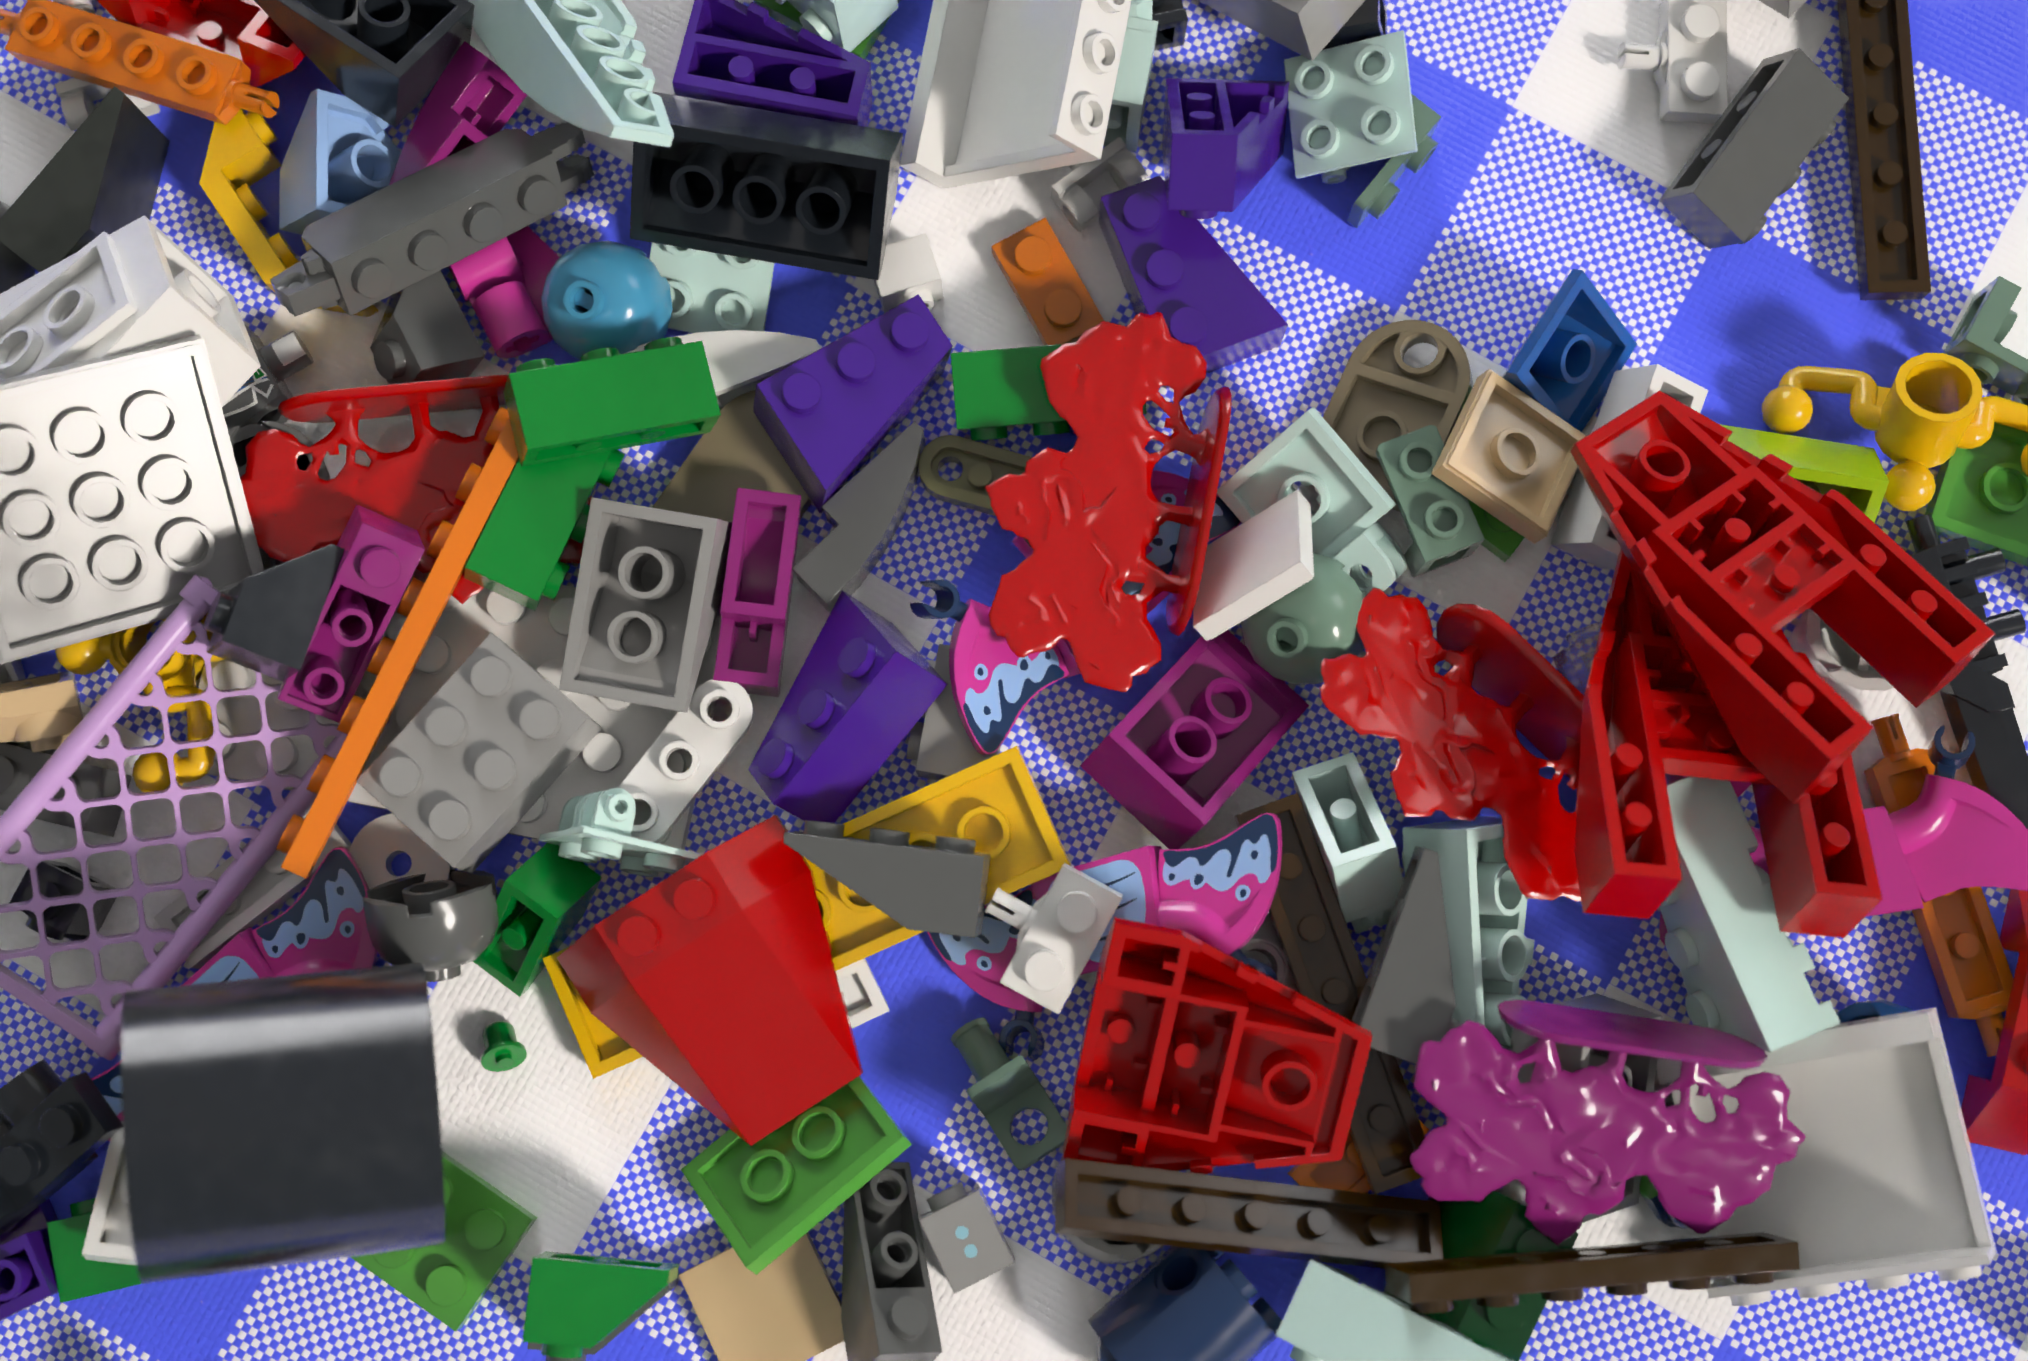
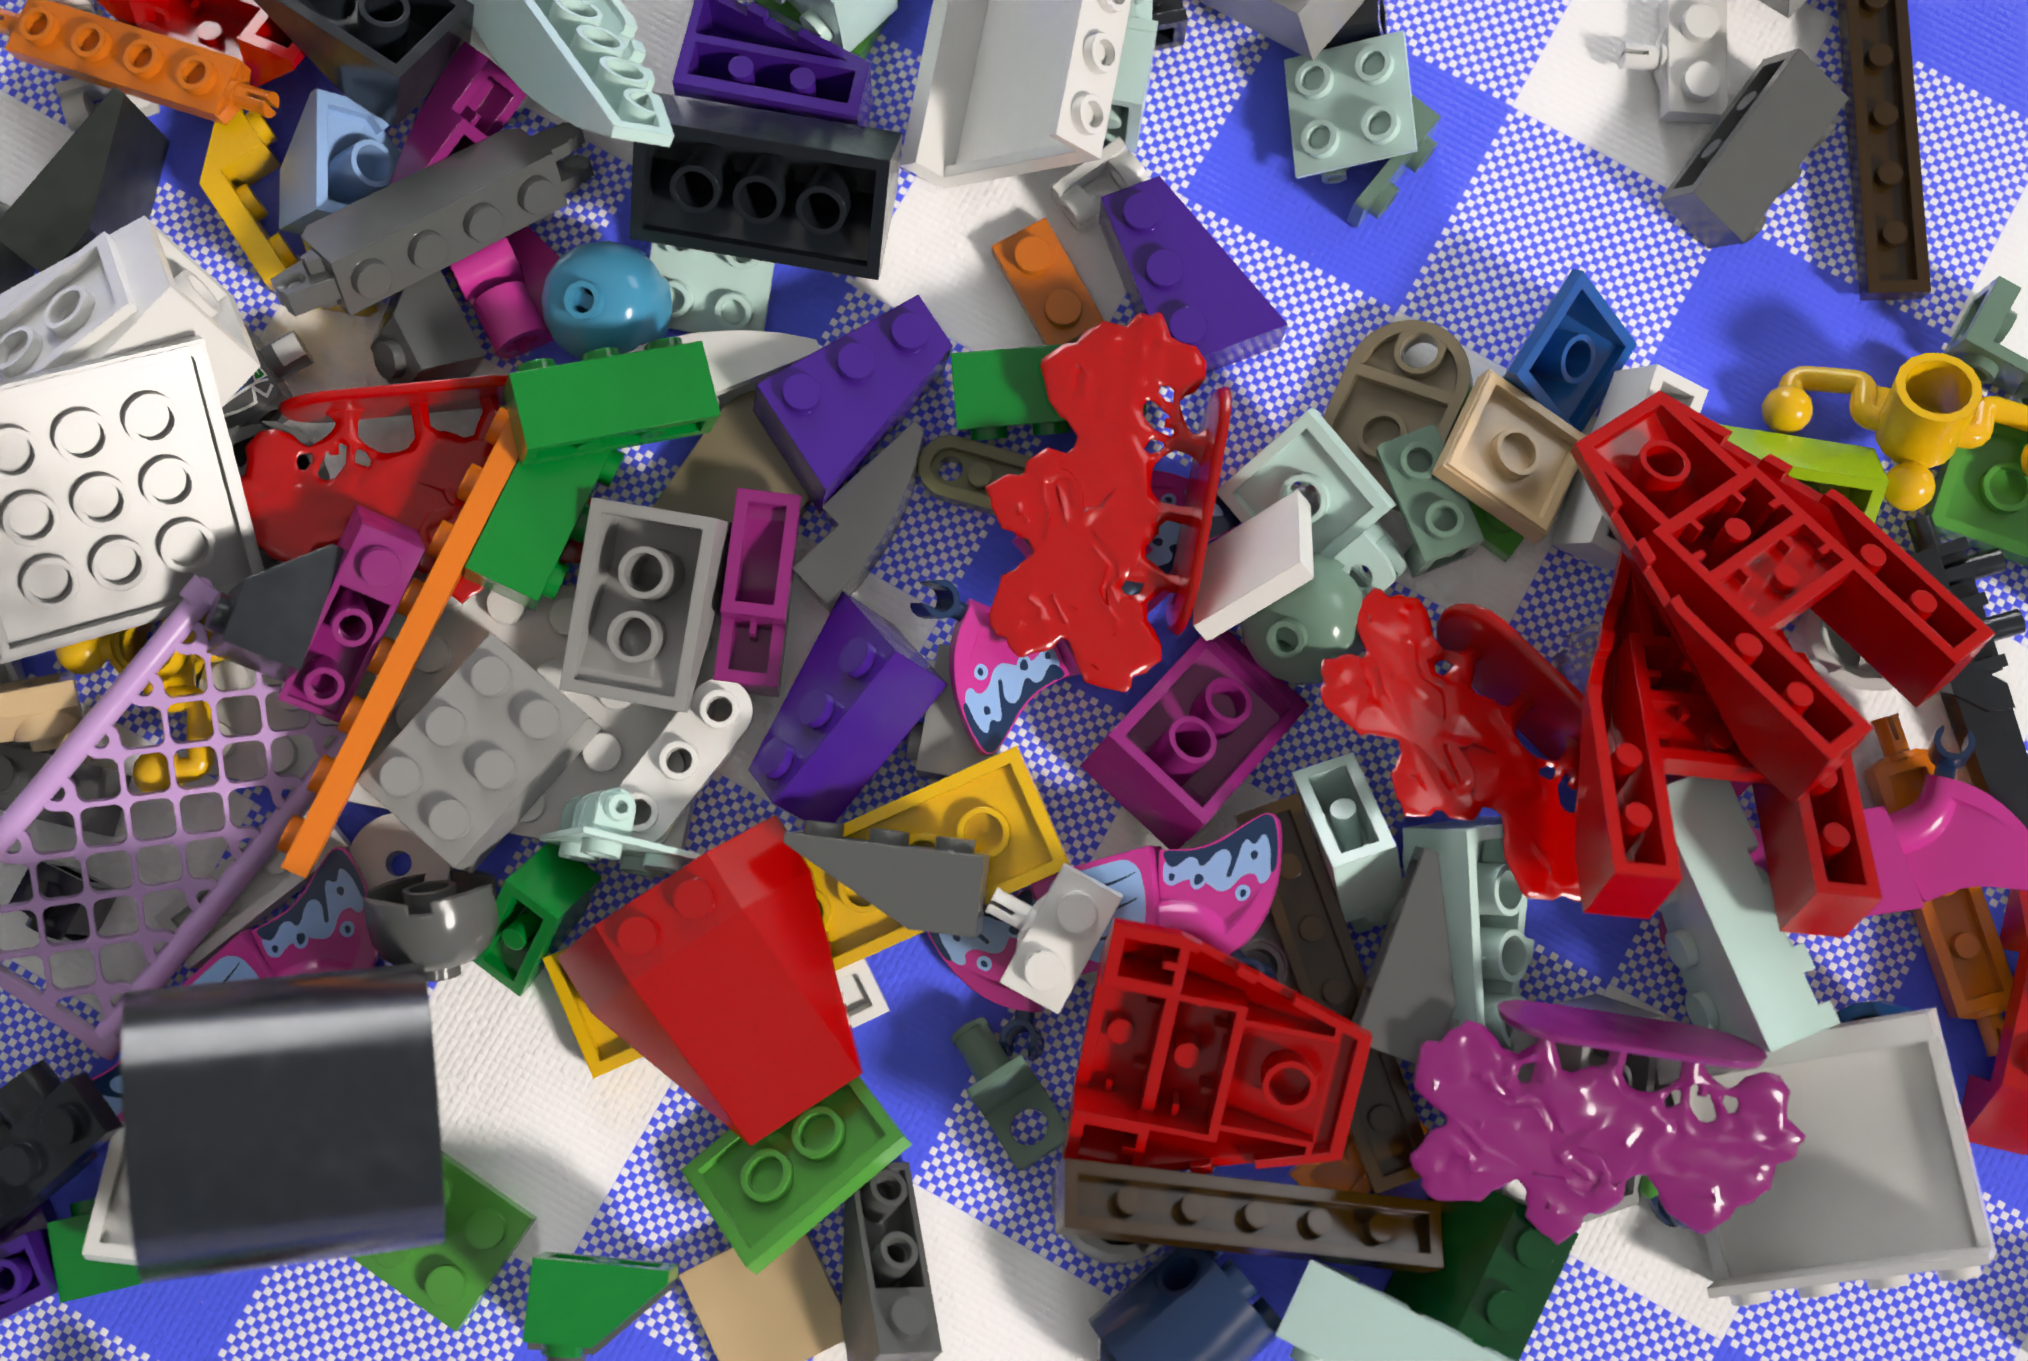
(501, 1047): green piece -> none
(909, 271): white plate -> none
(965, 1236): light grey brick -> none
(1219, 141): dark purple wedge -> none
(1564, 1273): dark brown plate -> none

